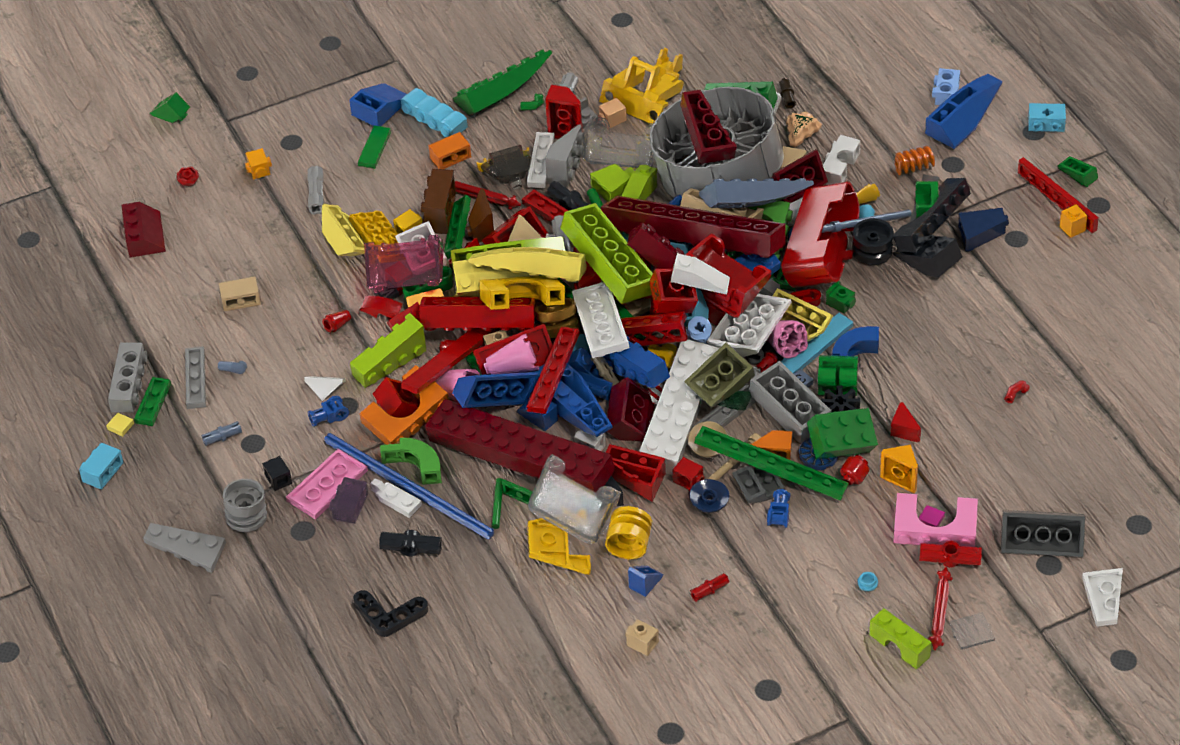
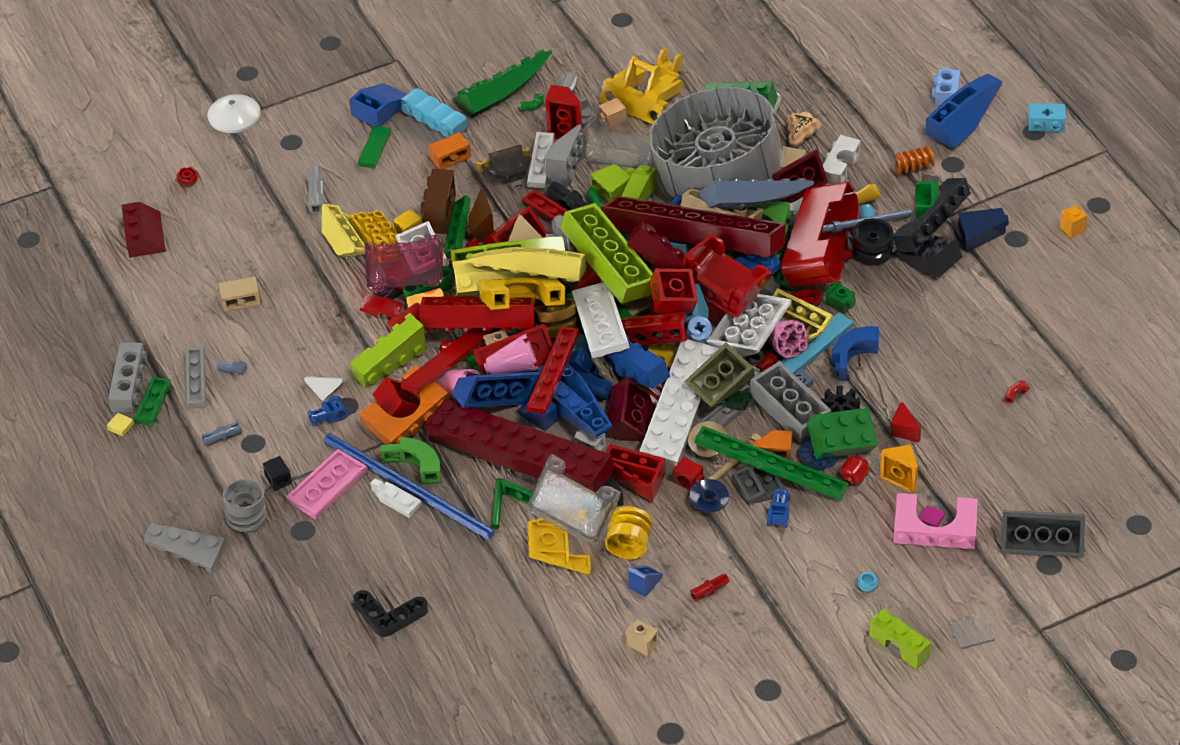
(101, 465): medium azure brick -> none
(171, 108): green slope -> none
(234, 113): none -> white dish
(258, 163): light orange brick -> none
(336, 320): red cone -> none
(349, 500): clear purple brick -> none
(410, 543): black piece -> none
(494, 197): red wheel -> none
(697, 274): white slope -> none
(706, 132): dark red wedge -> none
(787, 93): dark brown axle -> none
(837, 371): green plate -> none
(940, 608): red wheel -> none
(950, 554): red piece -> none
(1054, 191): red tile -> none
(1079, 171): green slope -> none
(1104, 594): white wing -> none

